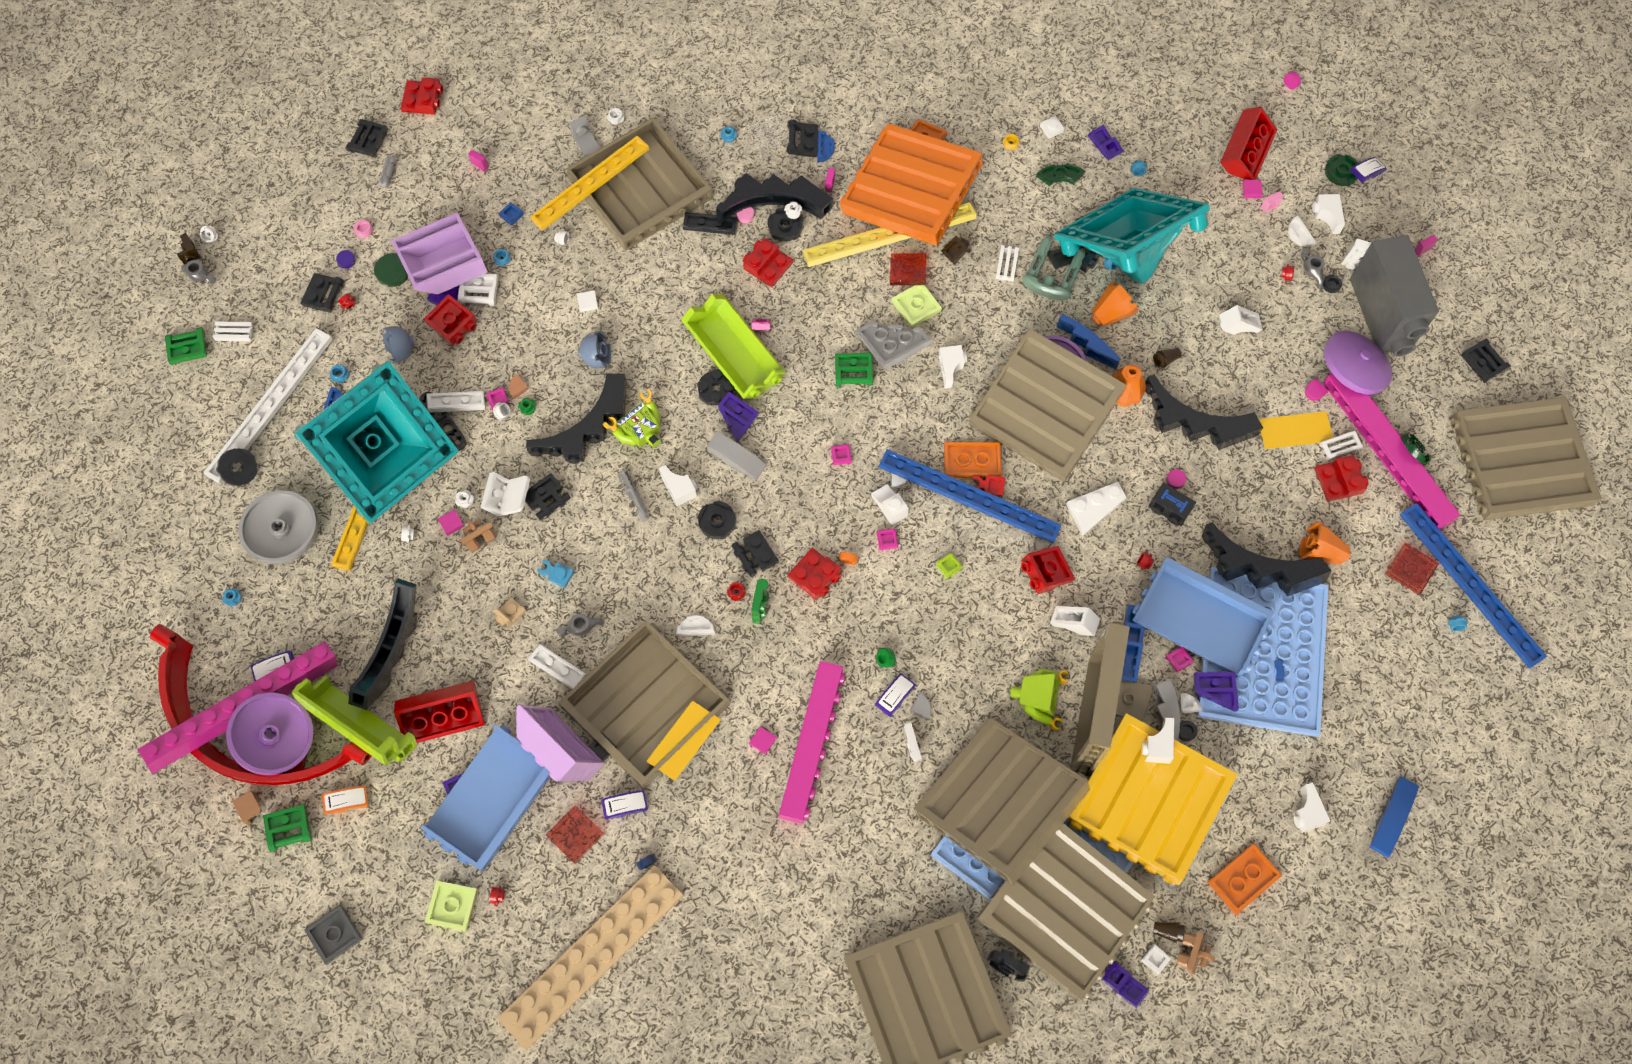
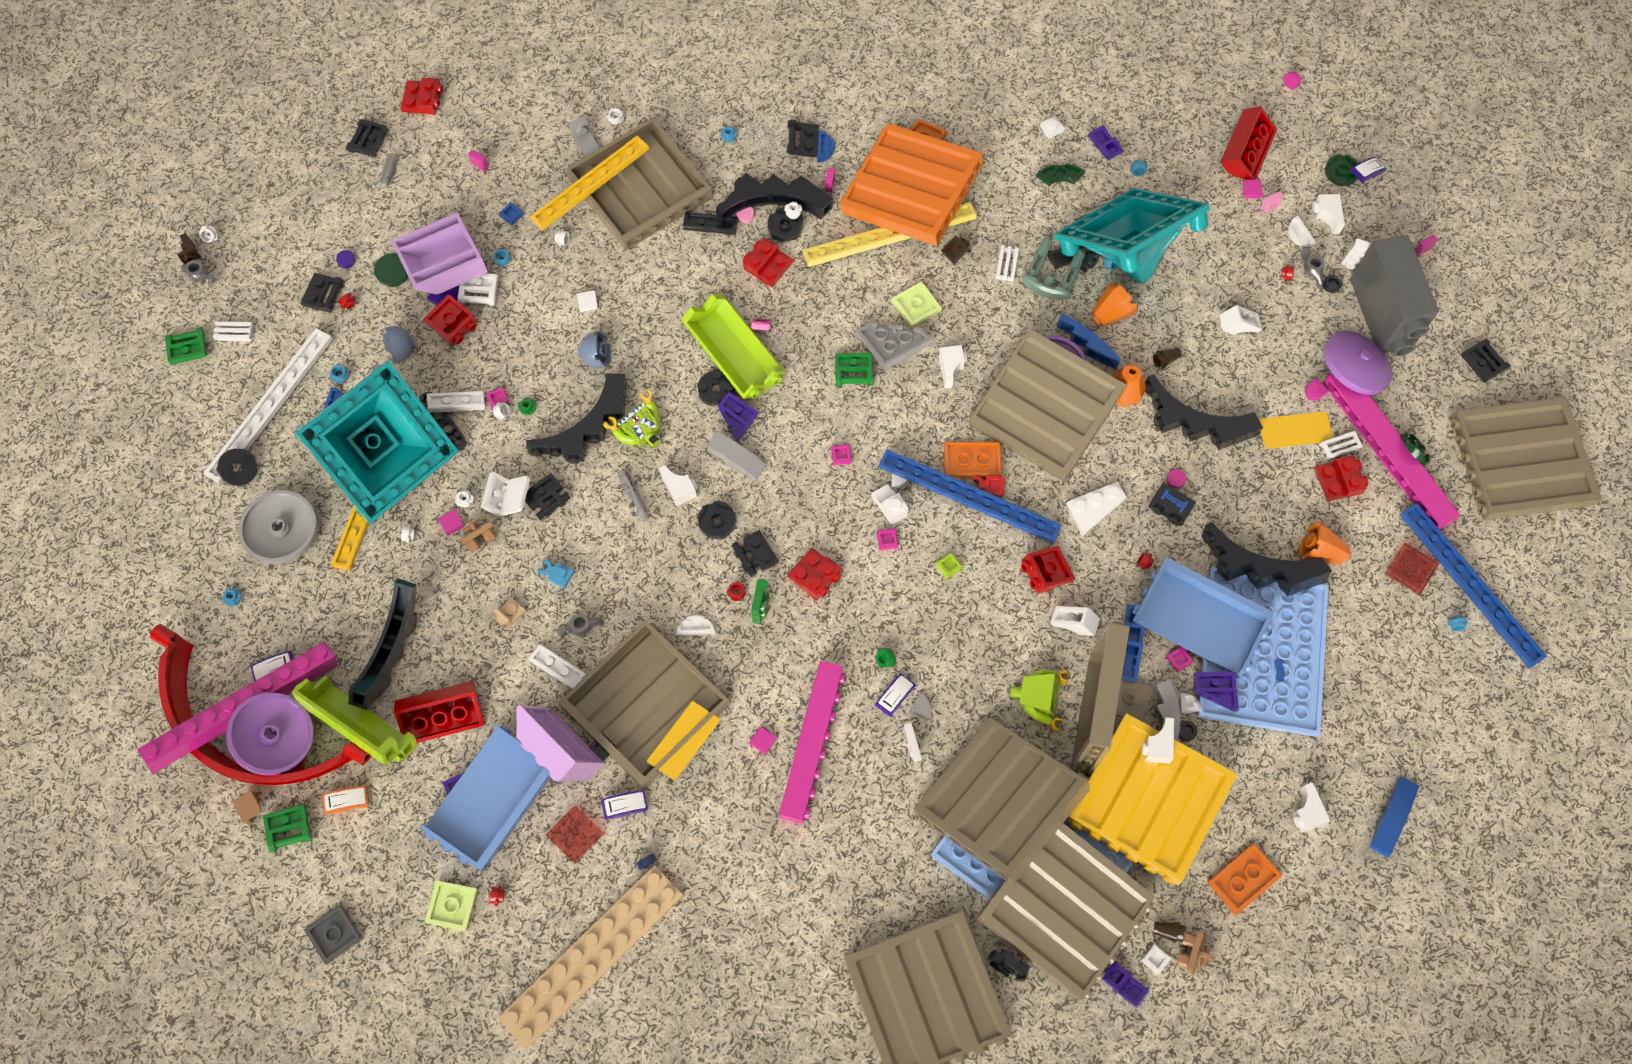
(363, 228): bright pink tile -> none
(517, 386): nougat tile -> none
(848, 558): orange tile -> none
(908, 269): clear red tile -> none
(1013, 139): yellow plate -> none

